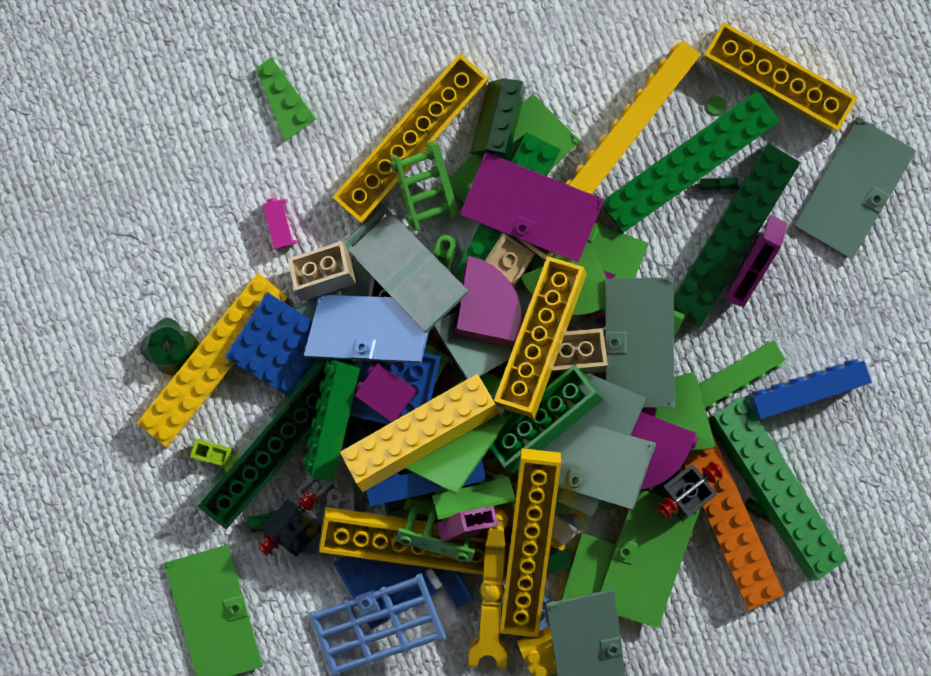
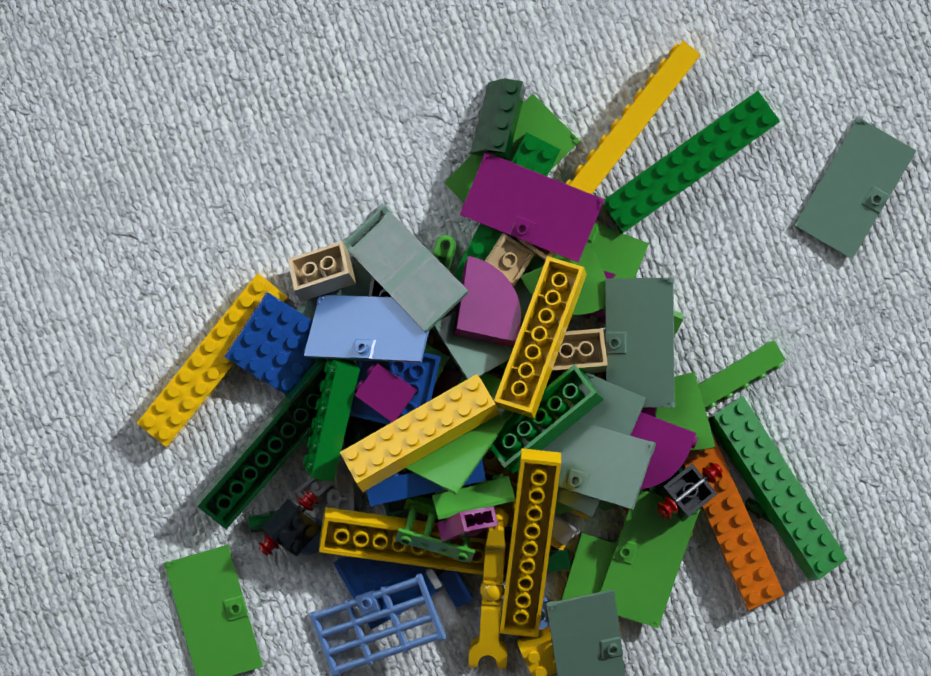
(183, 346): dark green brick -> none
(210, 452): lime brick -> none
(278, 223): dark pink brick -> none
(286, 104): bright green wing -> none
(420, 125): yellow brick -> none
(442, 189): bright green fence -> none
(716, 105): bright green piece -> none
(719, 183): dark green axle -> none
(734, 233): dark green brick -> none
(757, 261): magenta brick -> none
(779, 78): yellow brick -> none
(810, 389): blue brick -> none

